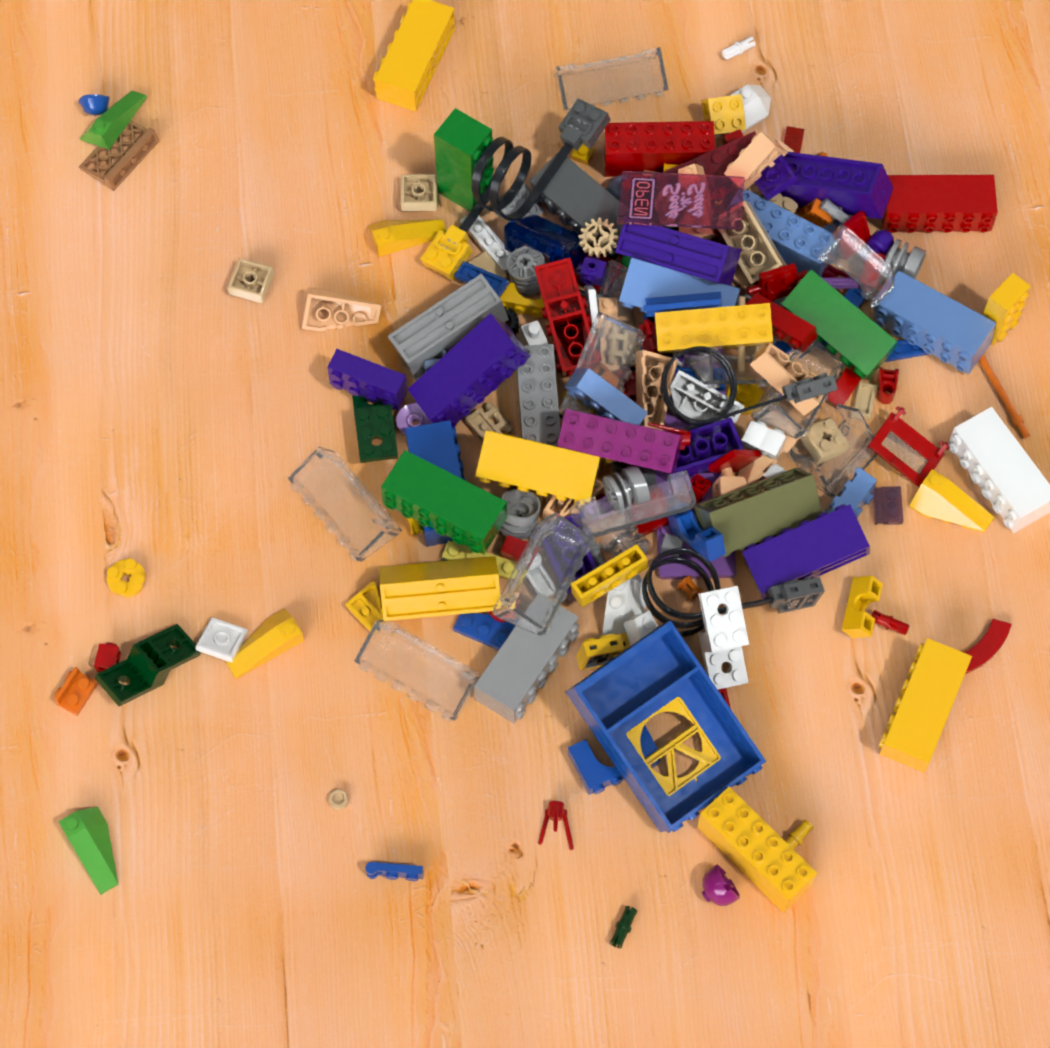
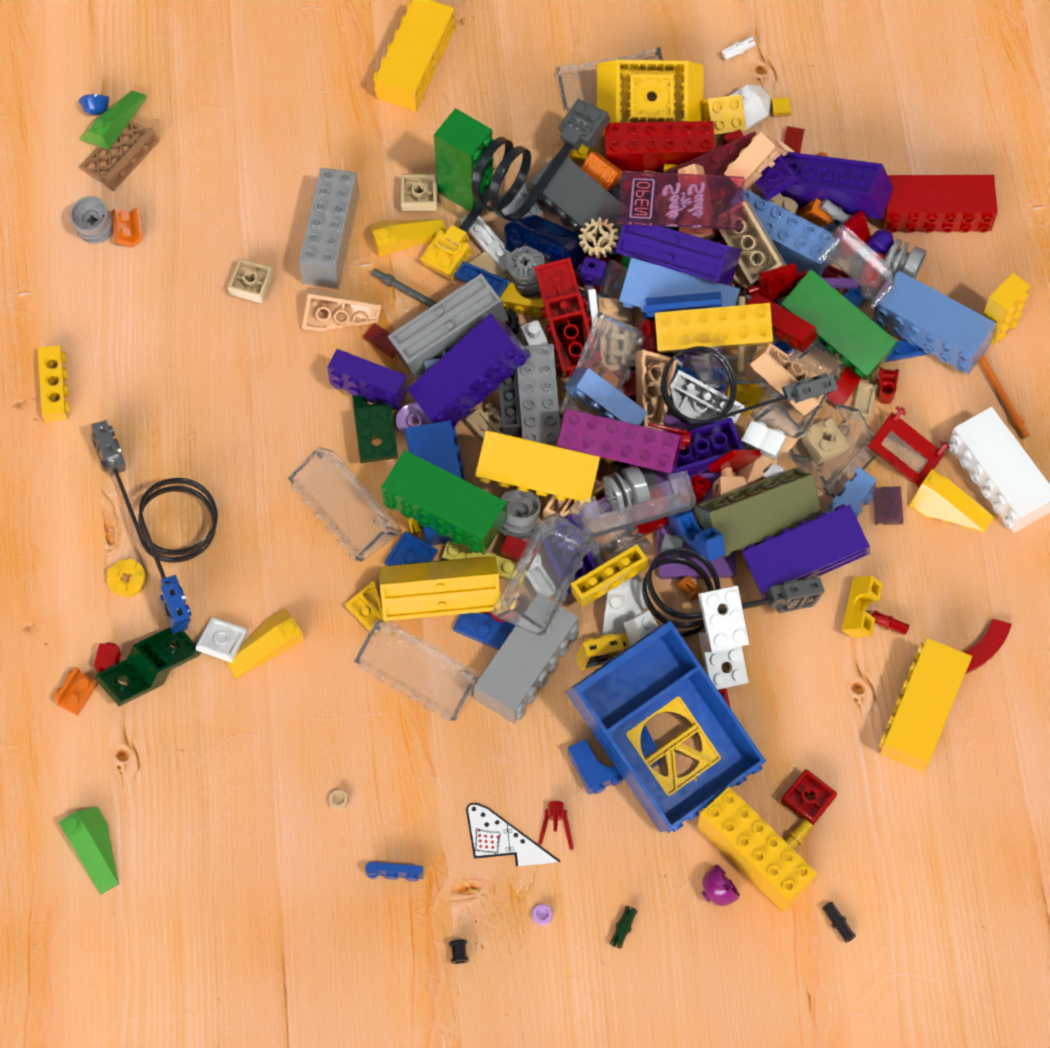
(47, 358): none -> yellow brick
(91, 219): none -> light grey wheel
(127, 227): none -> orange bracket
(173, 597): none -> piece
(329, 228): none -> light grey brick
(379, 338): none -> clear red tile
(390, 280): none -> dark grey bar
(410, 551): none -> blue plate
(458, 951): none -> black bush
(496, 837): none -> white sticker
(510, 406): none -> dark grey brick
(542, 914): none -> lavender tile
(602, 171): none -> orange brick
(625, 84): none -> yellow slope
(781, 106): none -> yellow tile
(807, 785): none -> red brick
(839, 922): none -> black pin

